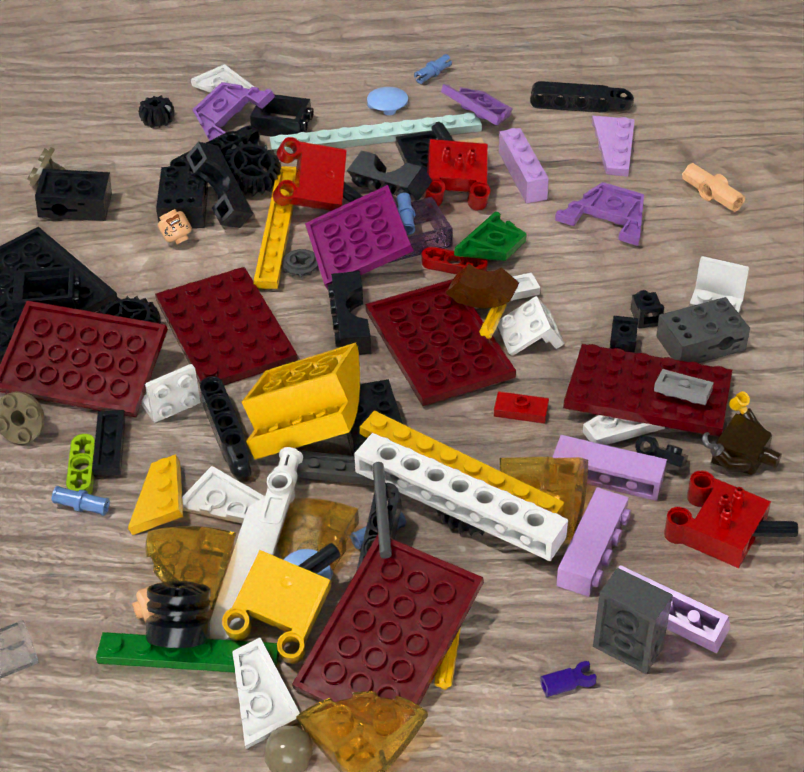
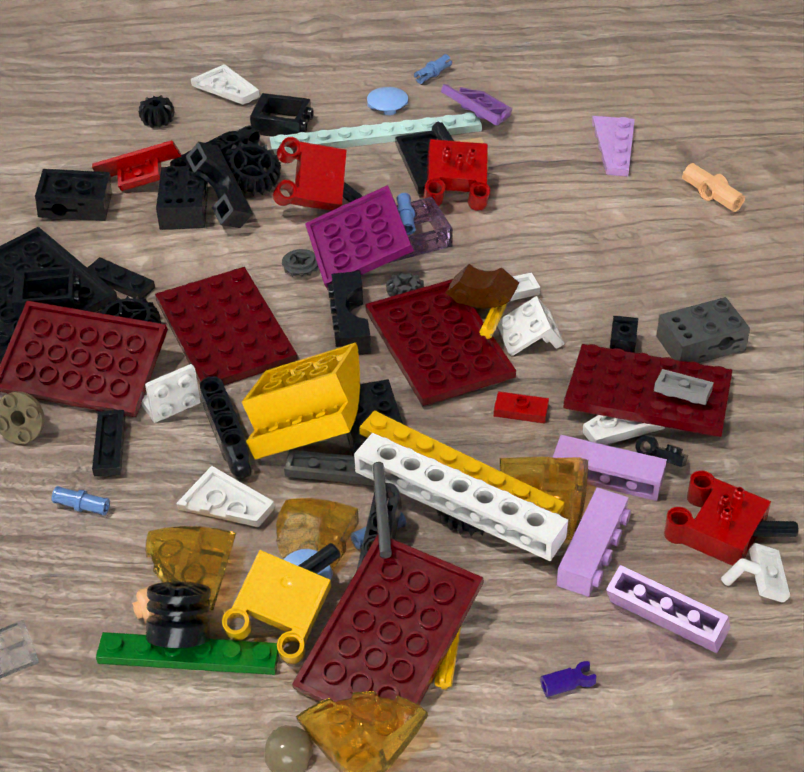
(47, 163): dark tan plate -> none
(76, 458): lime beam -> none
(122, 278): none -> black plate
(138, 166): none -> red bracket
(160, 496): yellow wing -> none
(174, 226): light nougat head -> none
(224, 103): medium lavender wing -> none
(258, 532): white piece -> none
(262, 693): white wing -> none
(275, 237): yellow plate -> none
(371, 172): black arch -> none
(394, 286): none -> dark grey gear
(432, 259): red beam -> none
(492, 240): green wing -> none
(523, 165): lavender brick -> none
(591, 94): black piece -> none
(611, 204): medium lavender wing -> none
(632, 620): dark grey piece -> none
(643, 303): black brick -> none
(720, 280): white bracket -> none
(743, 441): dark brown torso -> none
(768, 572): none -> white plate

